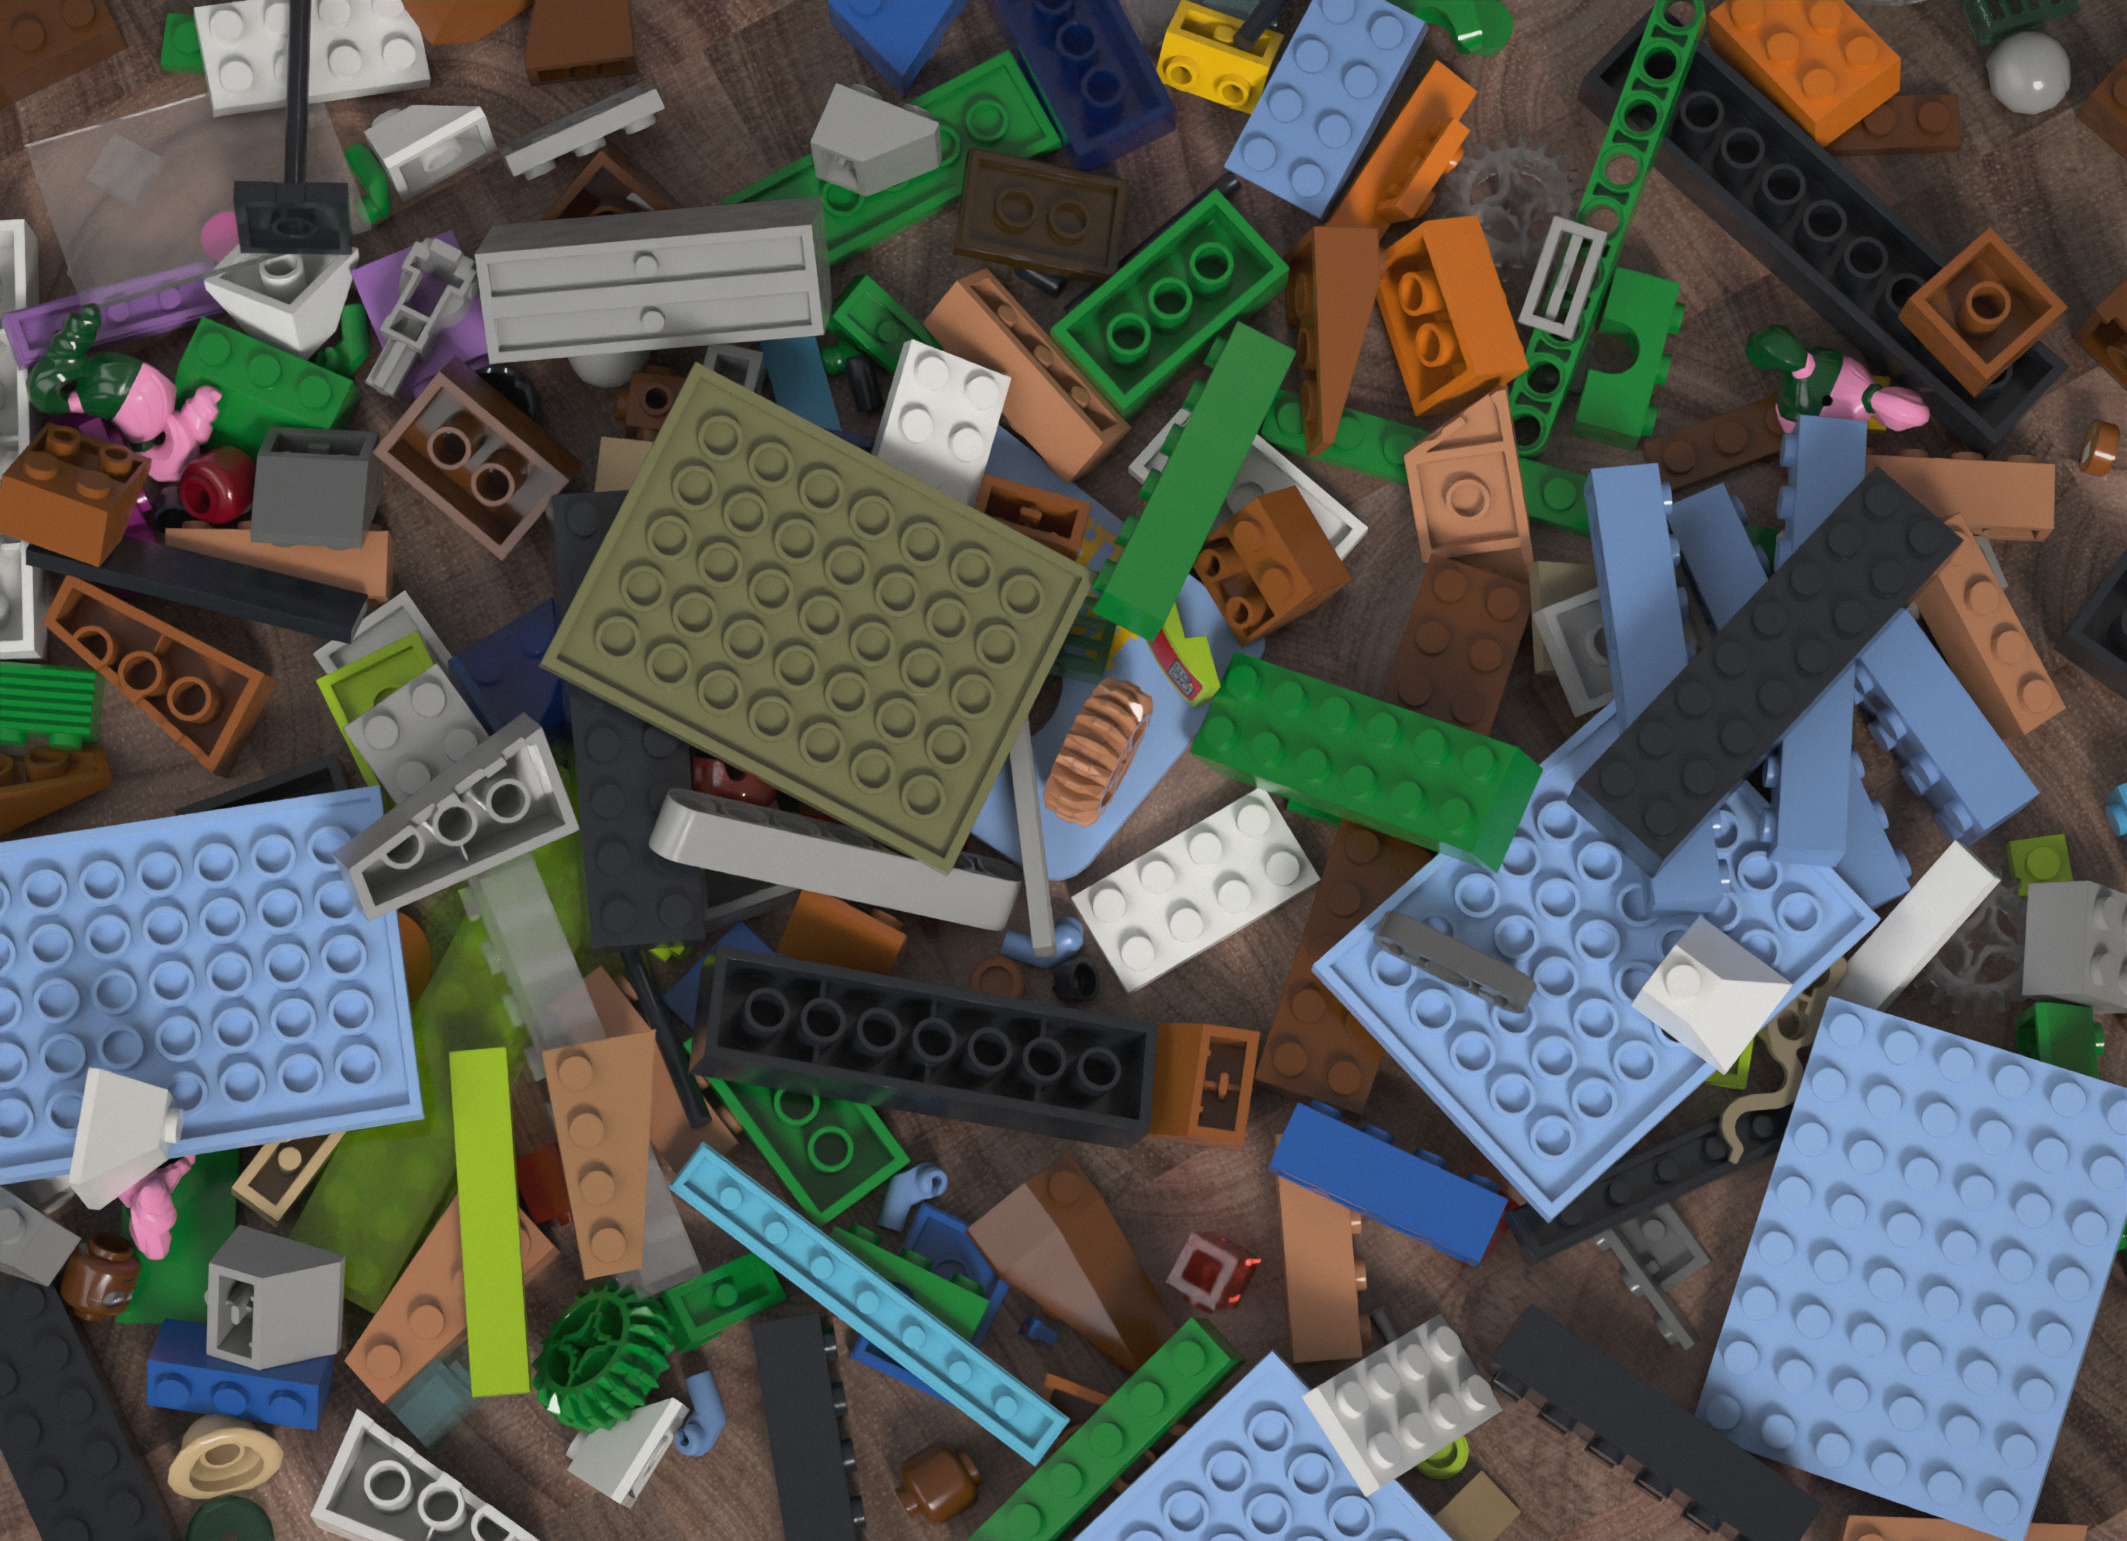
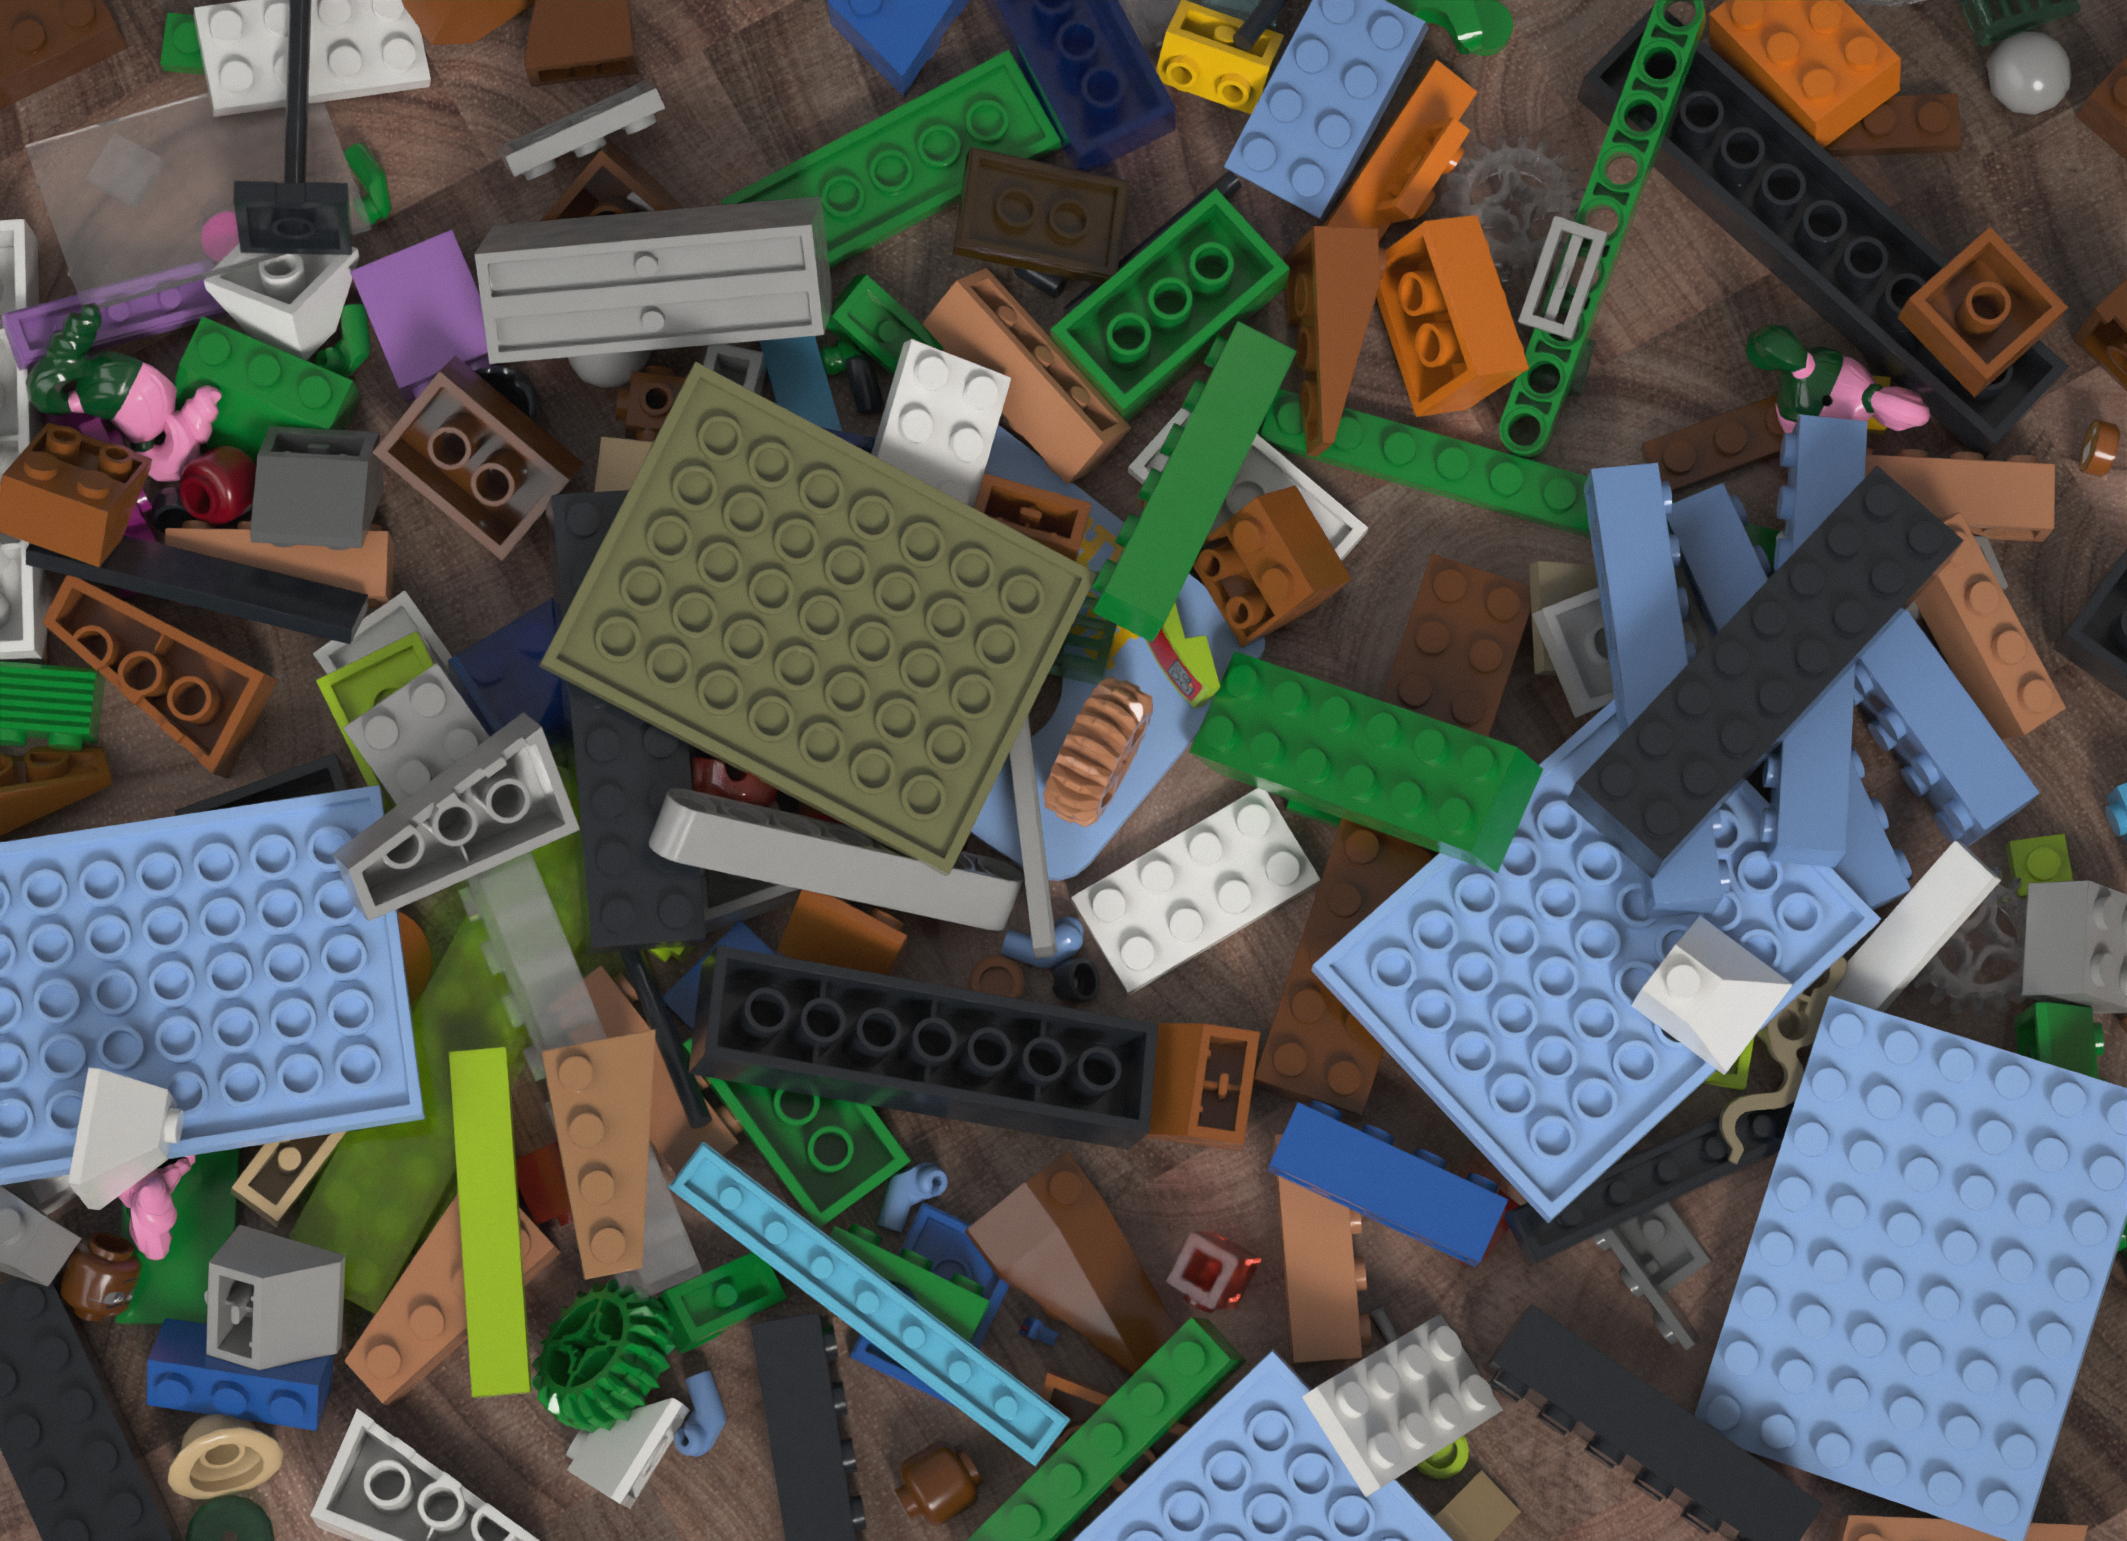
(411, 333): light grey piece -> none
(428, 144): white slope -> none
(435, 1402): clear light blue brick -> none
(871, 142): light grey slope -> none
(1454, 962): dark grey beam -> none
(1472, 490): nougat wing -> none
(1641, 314): green arch -> none

